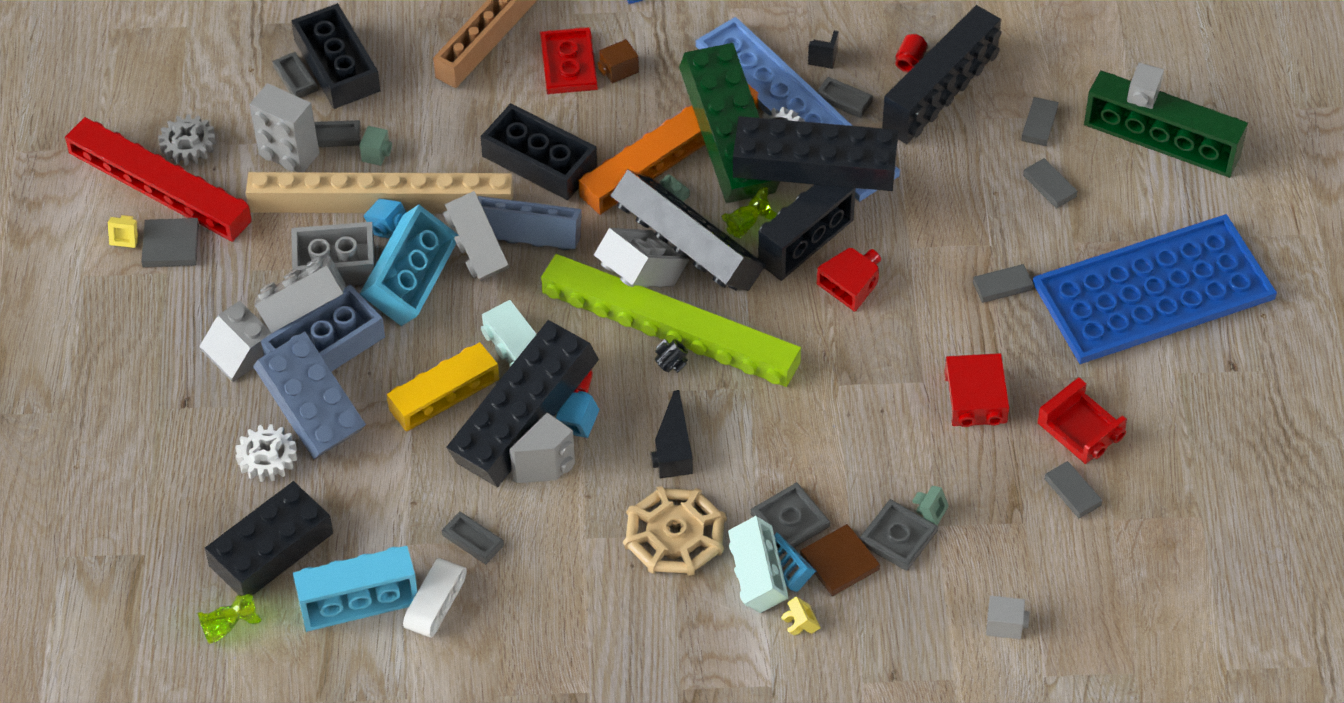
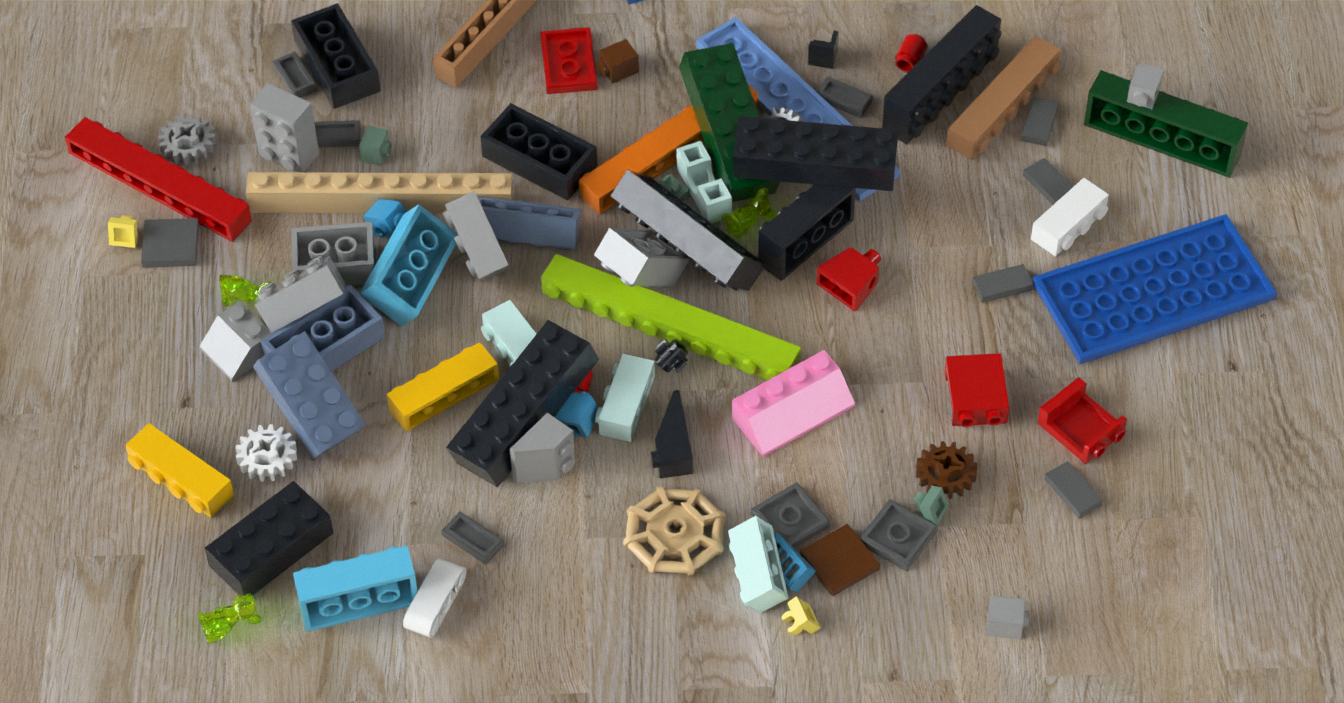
(179, 470): none -> yellow brick
(238, 288): none -> clear neon green animal
(625, 397): none -> light aqua brick
(696, 171): none -> light aqua arch
(792, 403): none -> bright pink slope
(946, 469): none -> reddish brown gear
(1003, 97): none -> medium nougat brick
(1070, 217): none -> white brick

